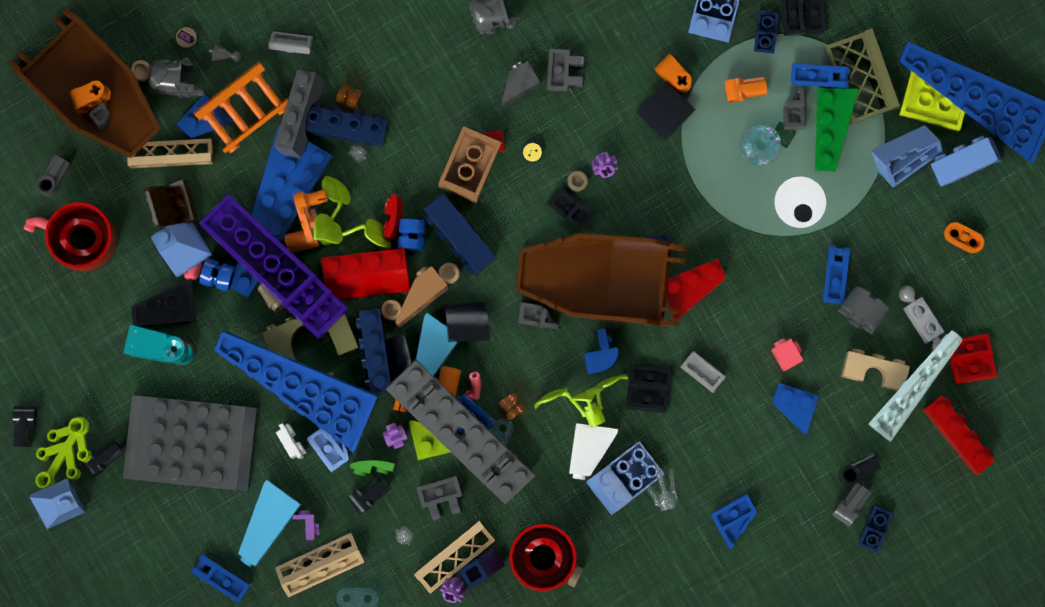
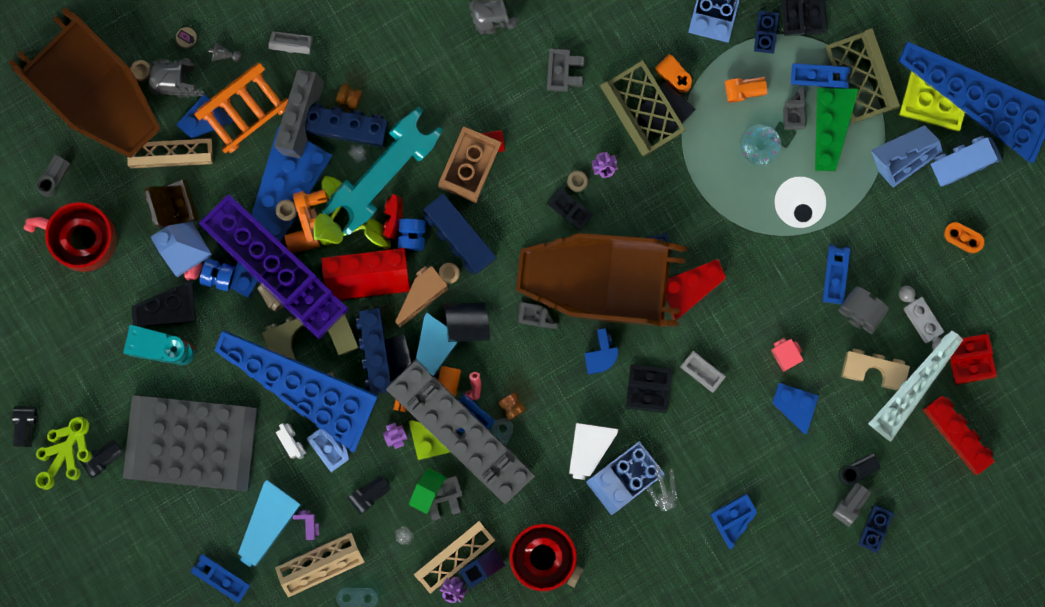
(57, 503): medium blue slope -> none
(89, 96): orange piece -> none
(100, 115): dark grey tile -> none
(286, 210): none -> dark tan tile
(358, 197): none -> teal piece
(364, 467): bright green slope -> none
(391, 309): tan tile -> none
(427, 490): none -> green slope
(519, 82): flat silver slope -> none
(532, 152): light yellow tile -> none
(592, 411): lime plant -> none
(628, 119): none -> olive fence

